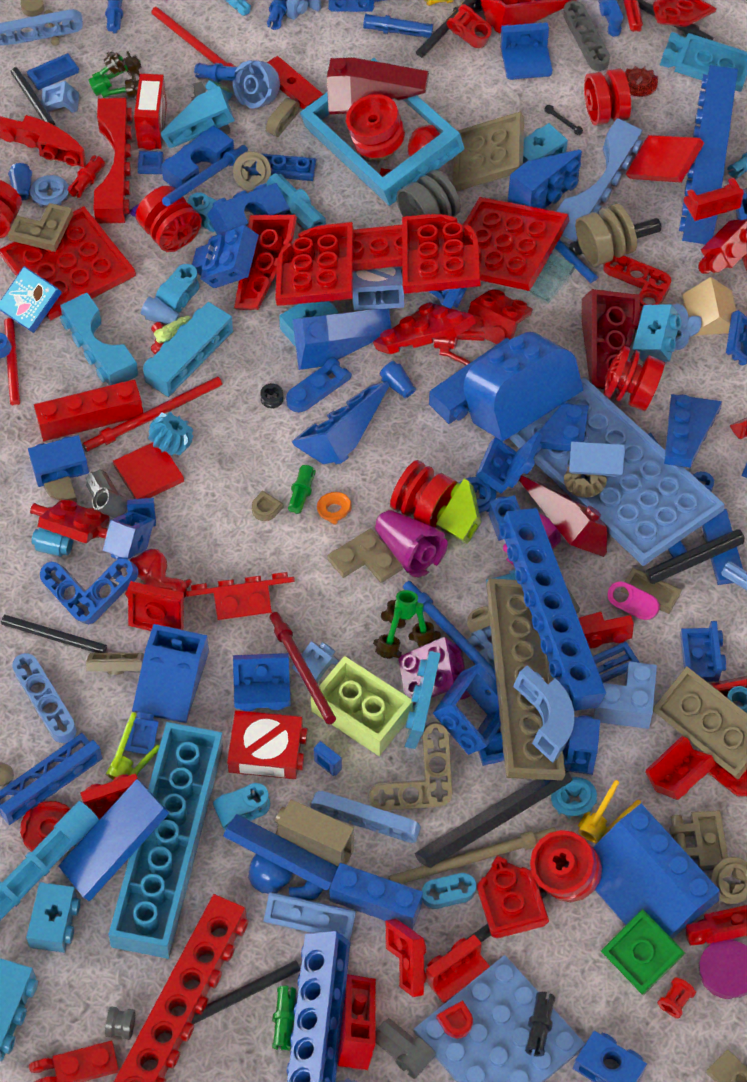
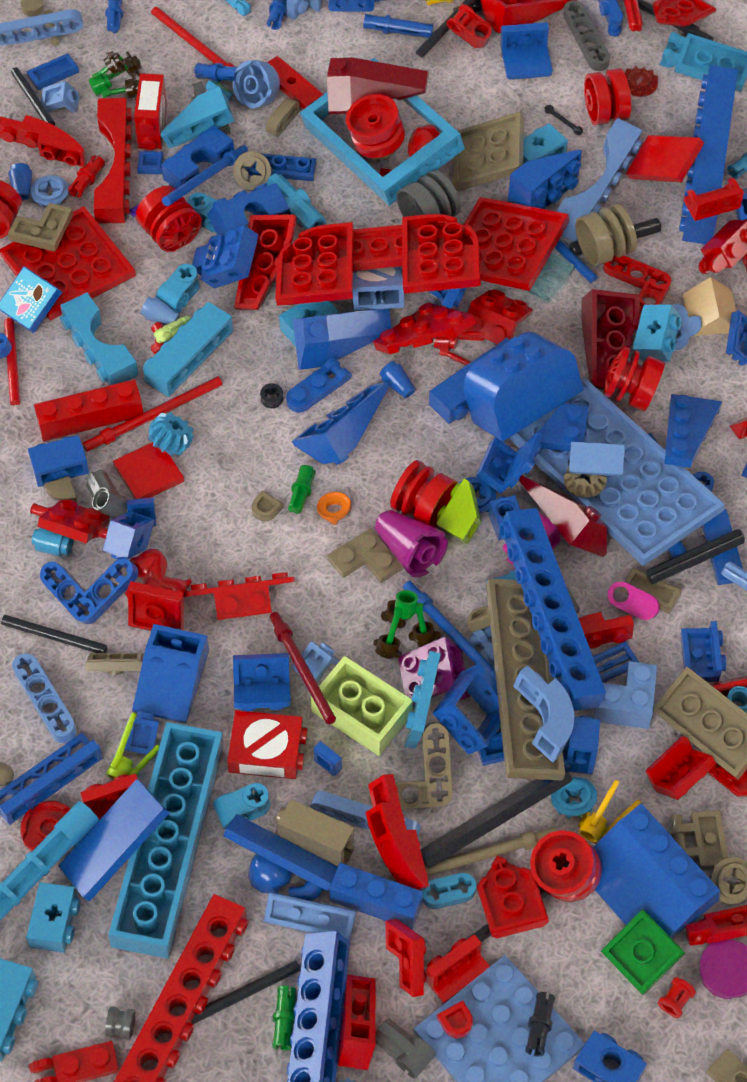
(396, 845): none -> red slope

